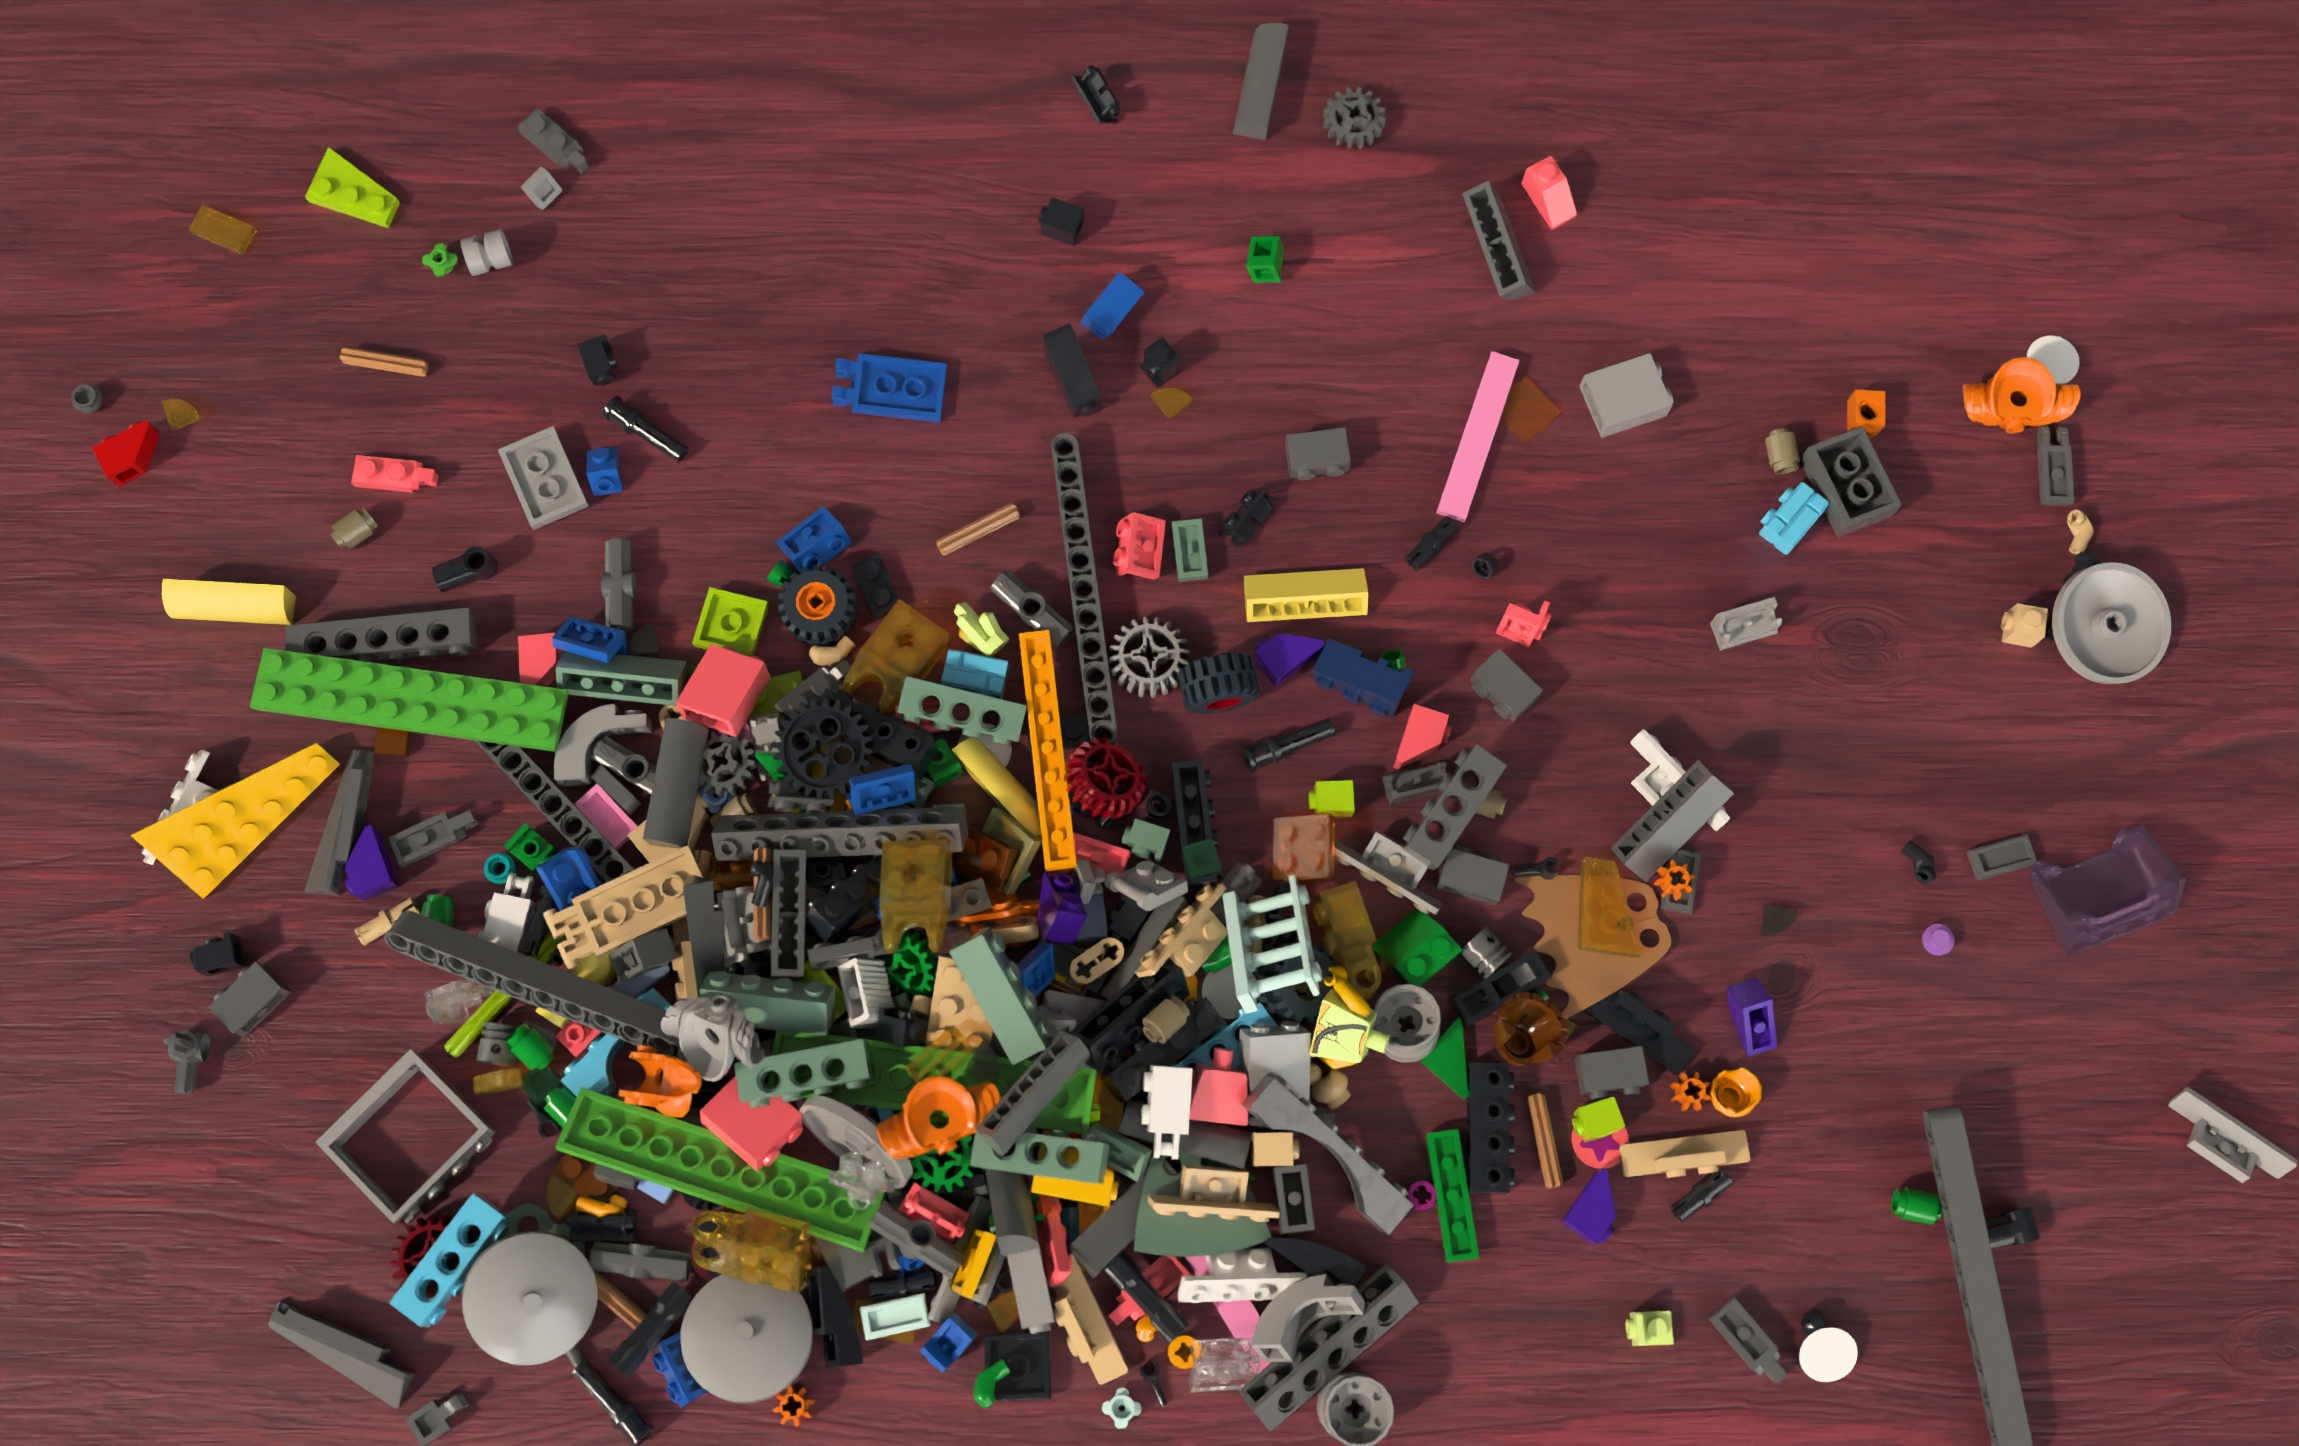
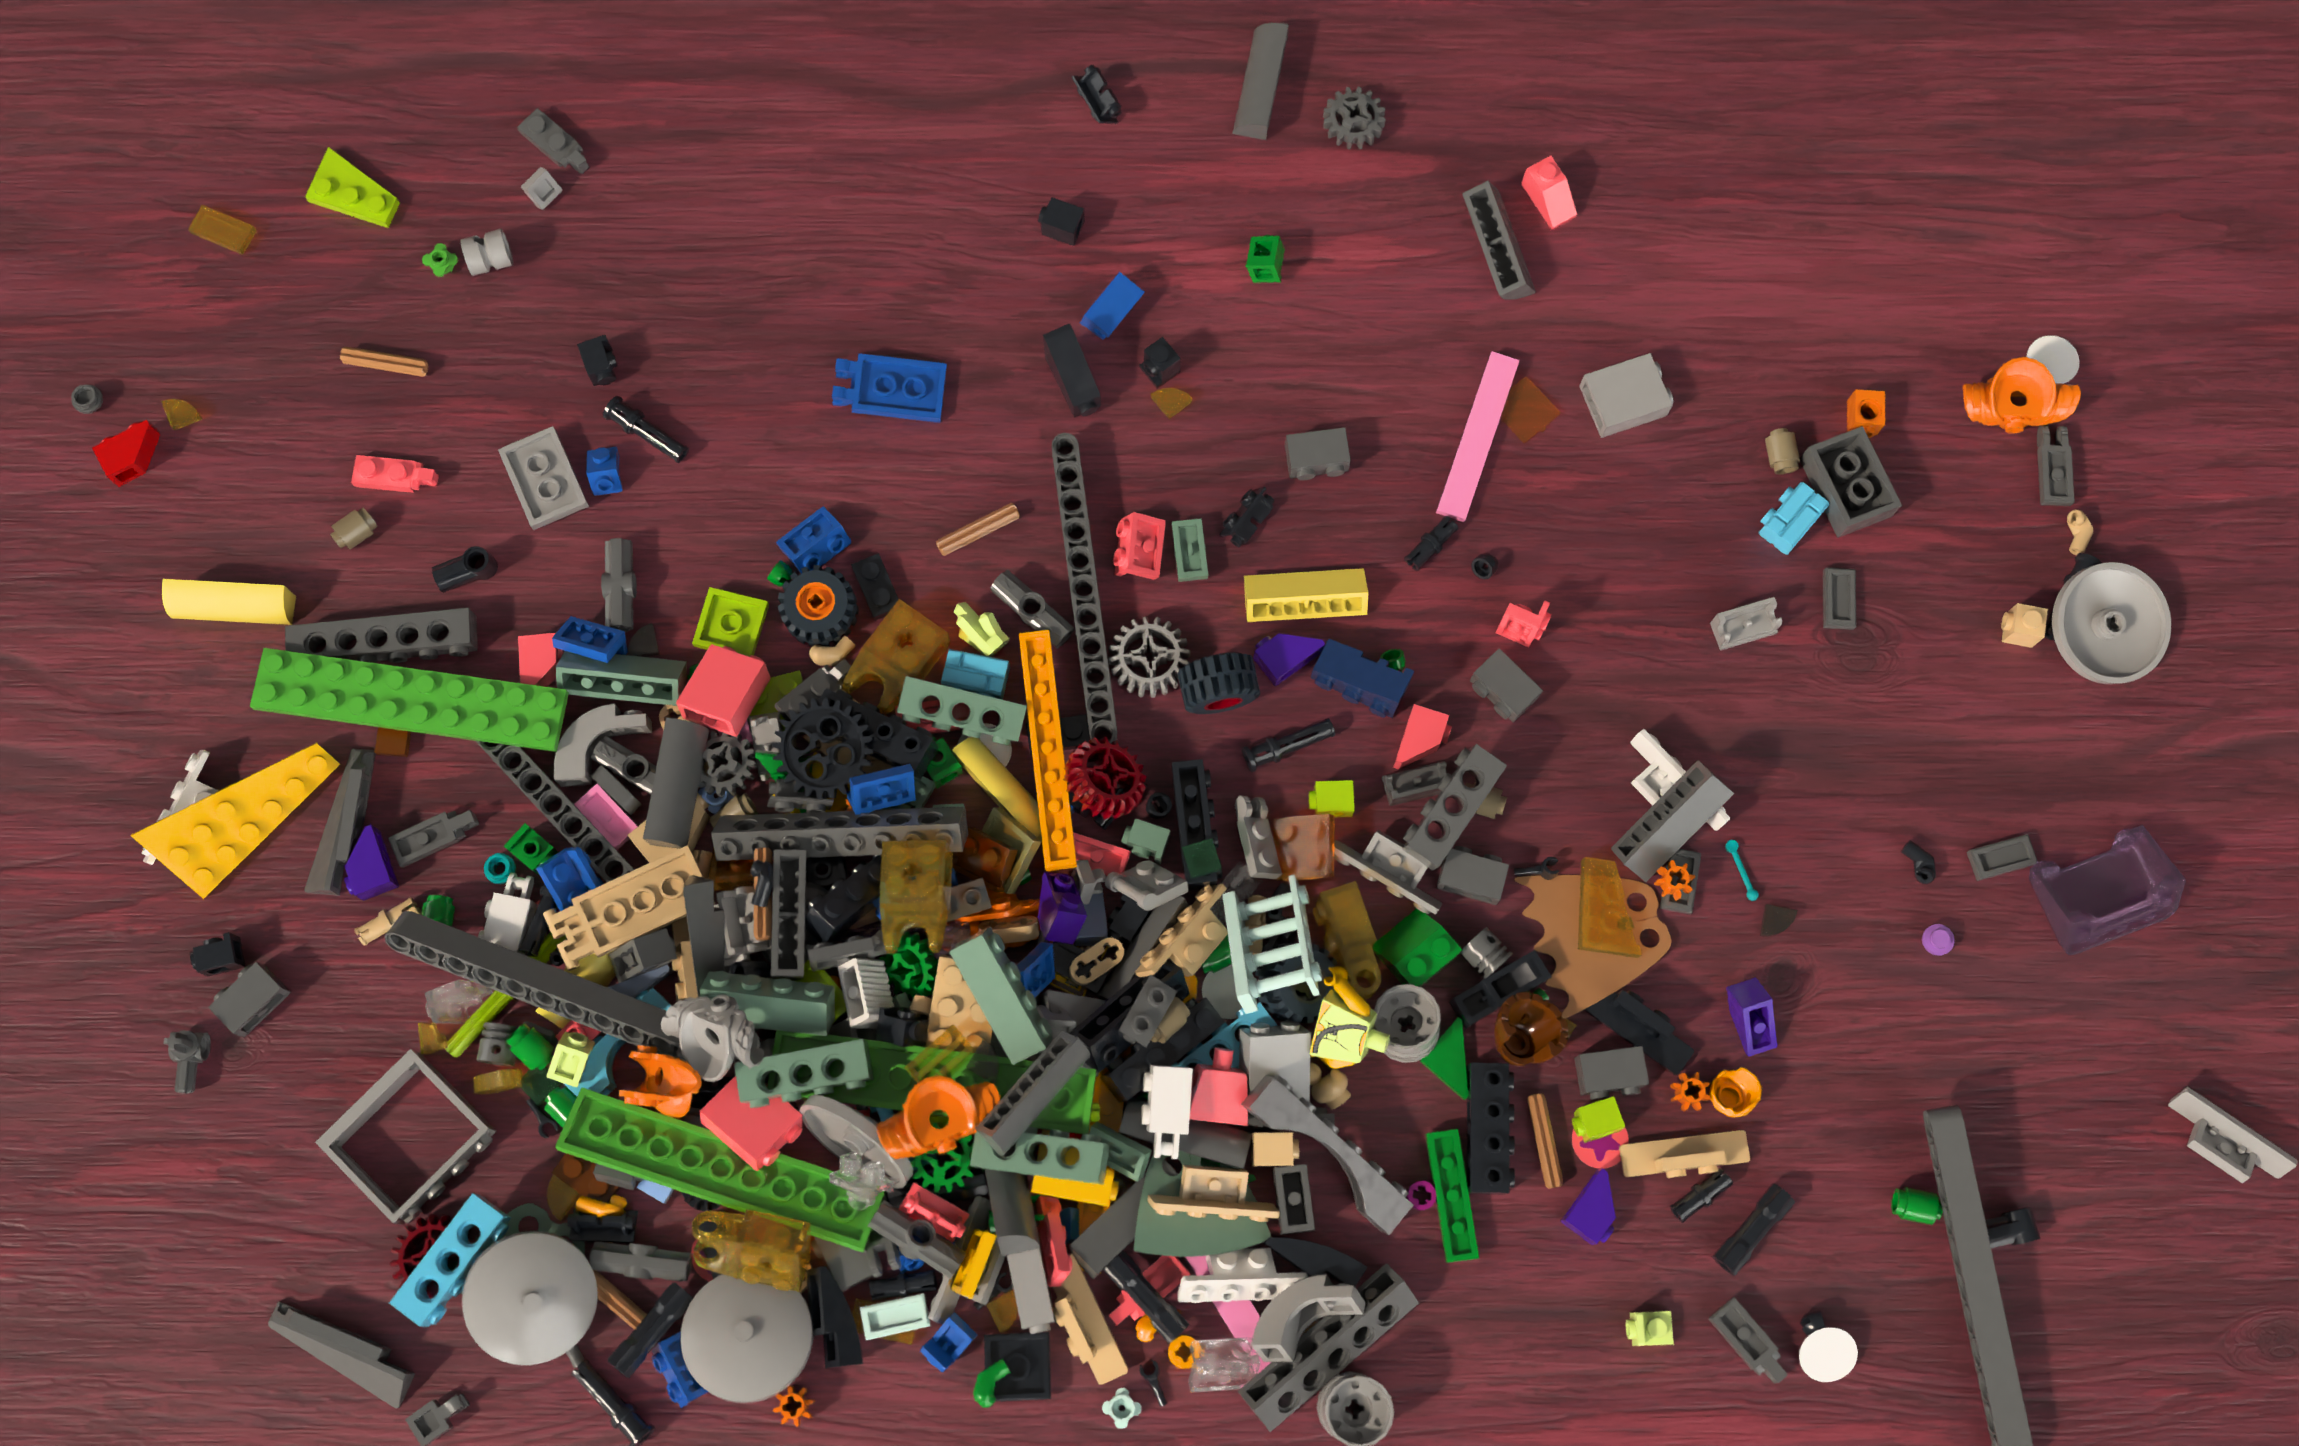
(430, 1038): none -> clear yellow tile
(570, 1058): none -> yellowish green bracket
(1147, 1011): none -> dark grey hinge
(1257, 838): none -> light grey hinge
(1731, 847): none -> teal hinge
(1739, 1247): none -> black axle
(1839, 598): none -> dark grey tile

